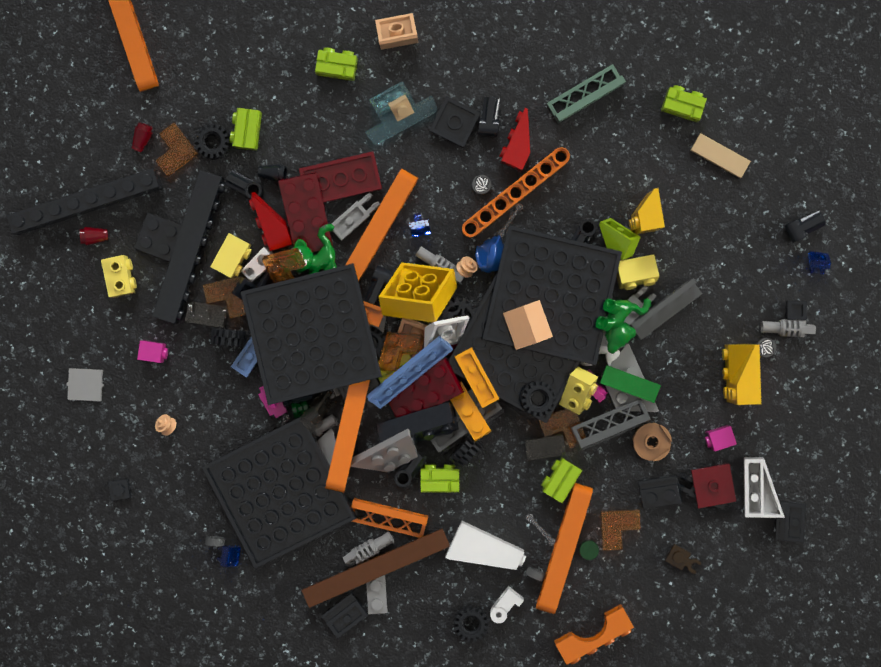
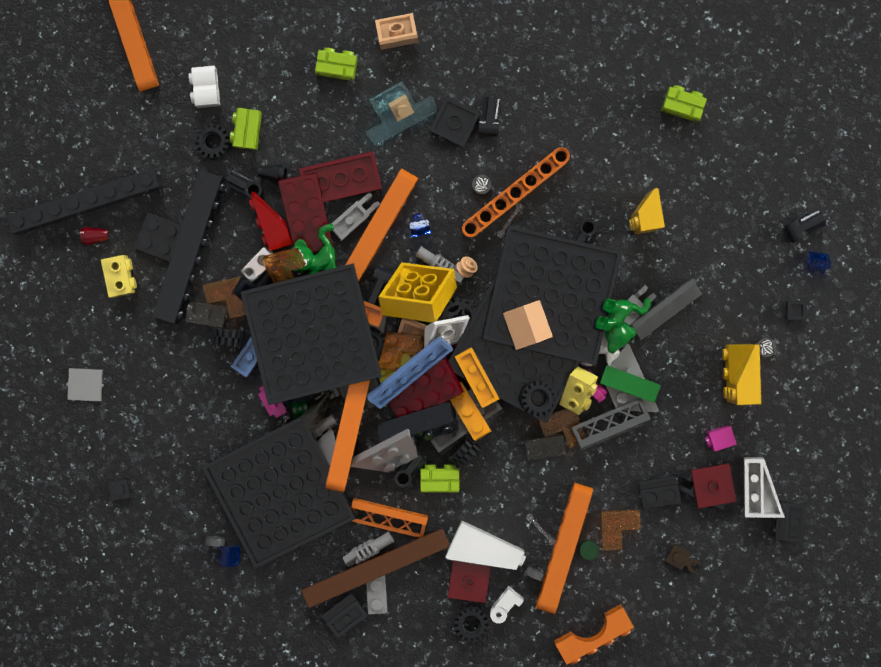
(141, 136): dark red cone -> none
(152, 351): dark pink brick -> none
(165, 424): light nougat wheel -> none
(180, 150): clear orange plate -> none
(205, 87): none -> white brick
(231, 256): light yellow brick -> none
(469, 581): none -> dark red plate
(489, 254): blue hair -> none
(519, 146): red slope -> none
(561, 479): lime brick -> none
(590, 98): sand green fence -> none
(619, 238): lime slope -> none
(637, 272): light yellow brick -> none
(649, 452): medium nougat plate -> none
(720, 155): tan tile -> none
(788, 328): light grey hinge -> none

